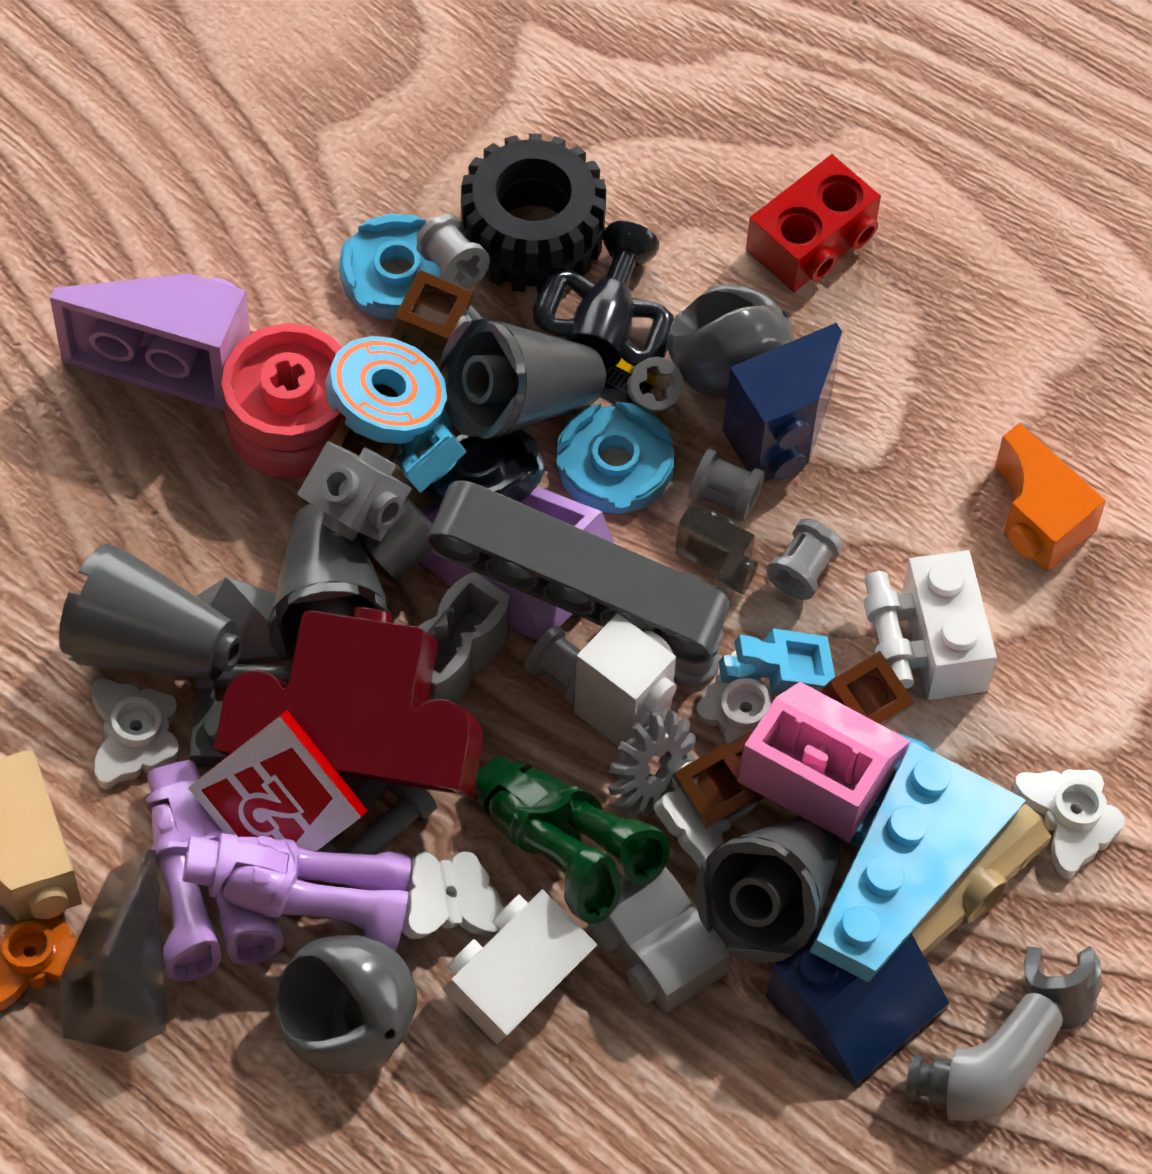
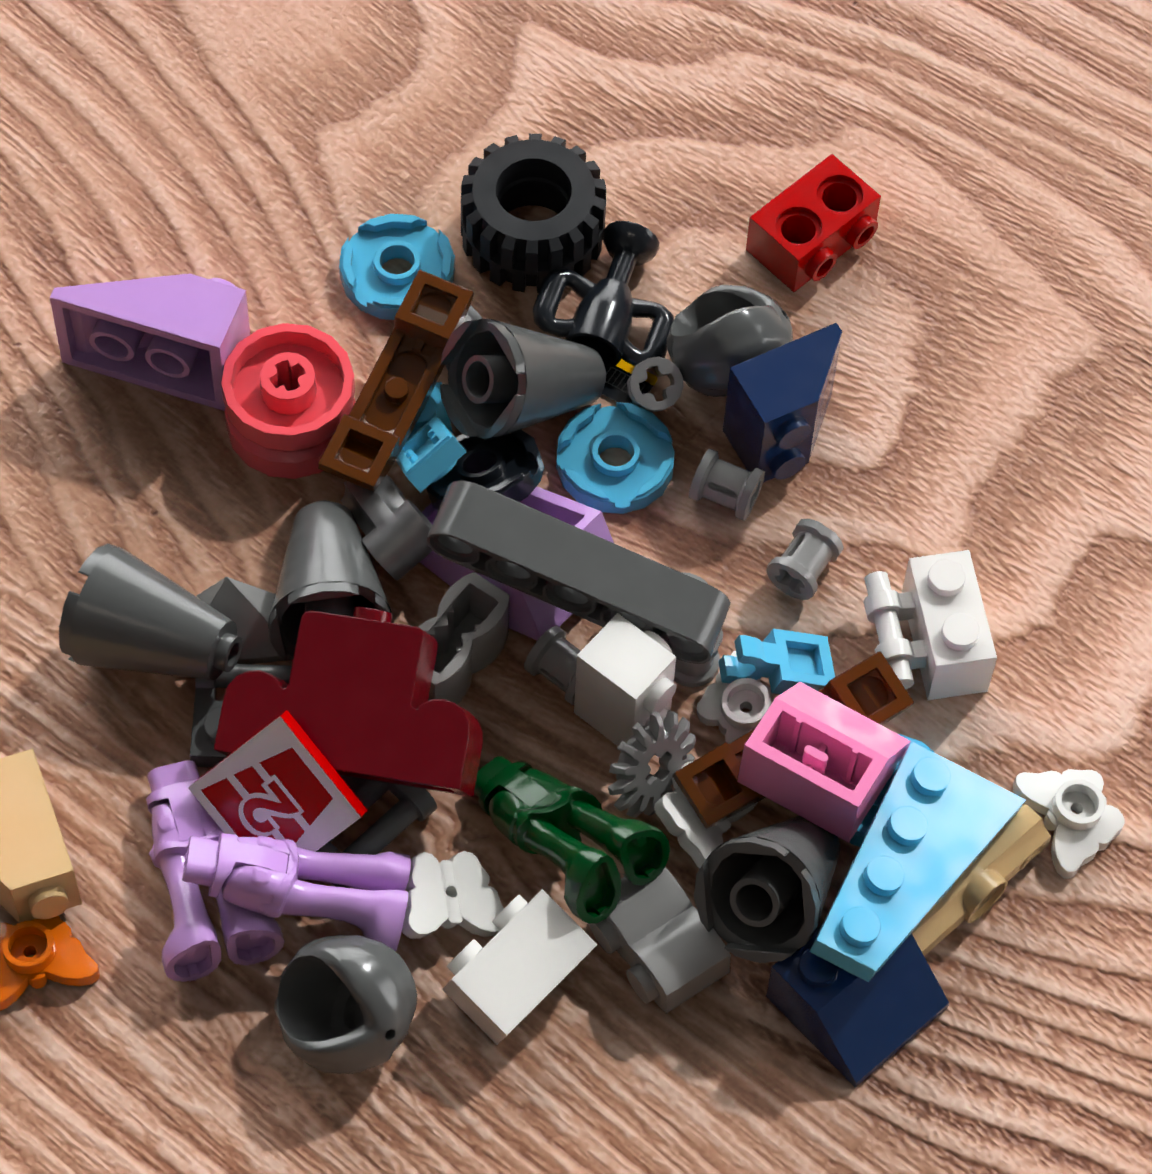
(116, 968): clear smoke slope -> none
(129, 751): white animal -> none
(355, 492): light grey brick -> none
(393, 364): medium azure tile -> none
(445, 244): light grey bush -> none
(720, 546): clear smoke bracket -> none
(991, 1075): piece -> none
(1051, 504): orange arch -> none

